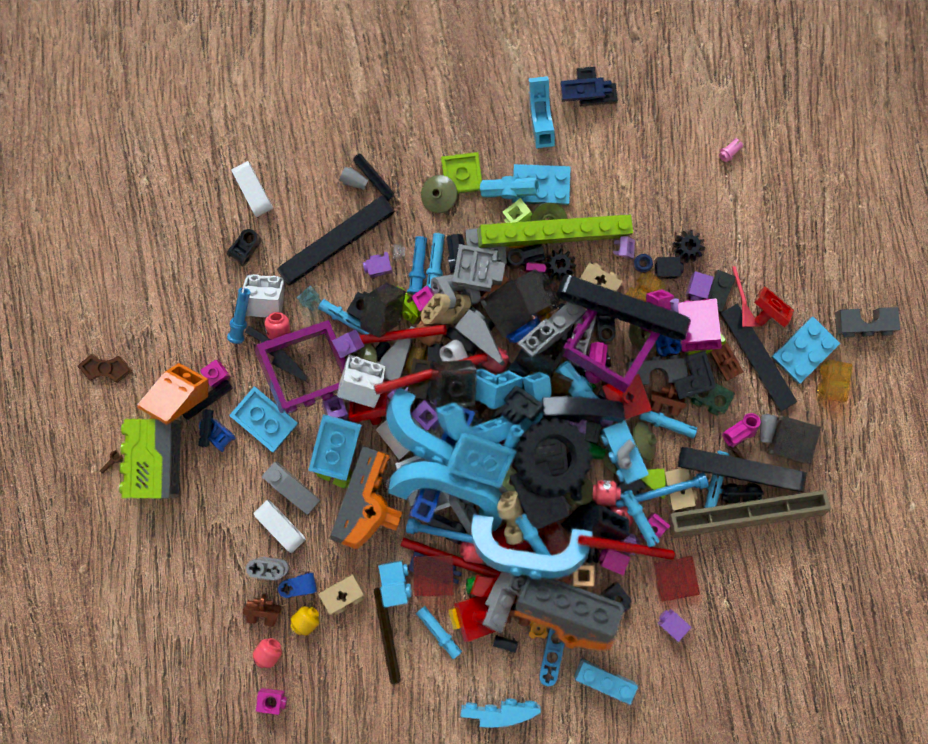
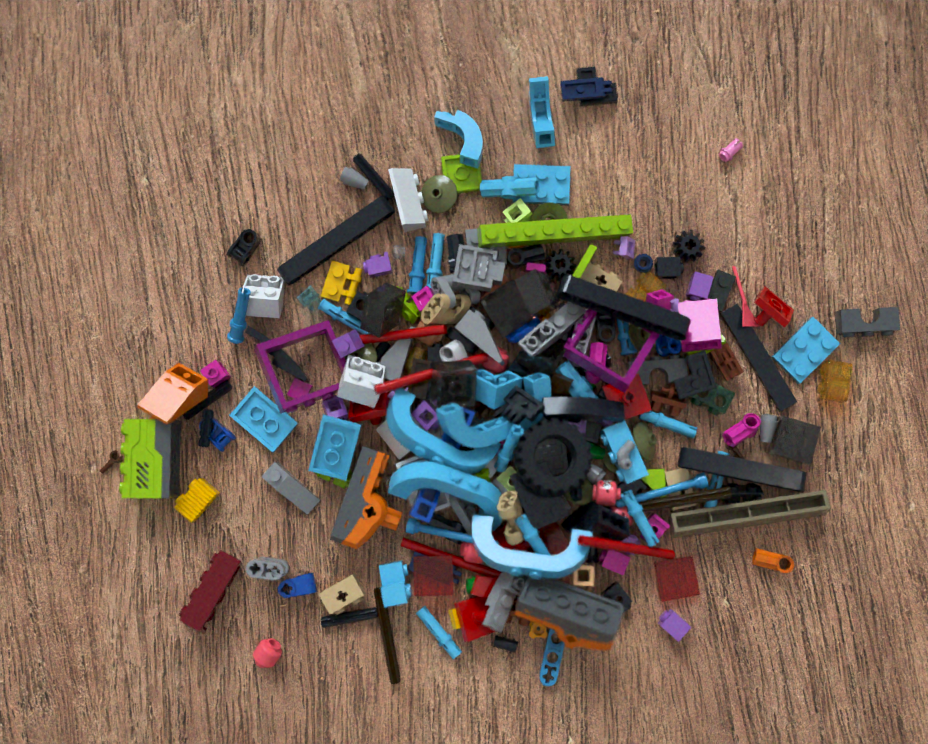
(94, 367): reddish brown tile -> none
(196, 499): none -> yellow brick
(210, 591): none -> dark red wedge
(252, 189): white beam -> none
(262, 608): copper hips -> none
(262, 701): dark pink brick -> none
(277, 325): coral head -> none
(279, 526): white beam -> none
(299, 388): none -> dark pink tile
(305, 620): yellow head -> none
(336, 281): none -> yellow plate
(349, 617): none -> black axle
(408, 199): none -> white slope
(468, 130): none -> medium azure arch
(480, 460): medium azure plate -> none
(509, 713): medium azure slope -> none
(585, 260): none -> lime tile
(595, 474): none -> light grey cone
(605, 682): medium azure arch -> none
(623, 337): none -> dark azure pin
(686, 499): none -> dark brown axle
(771, 560): none -> orange piece

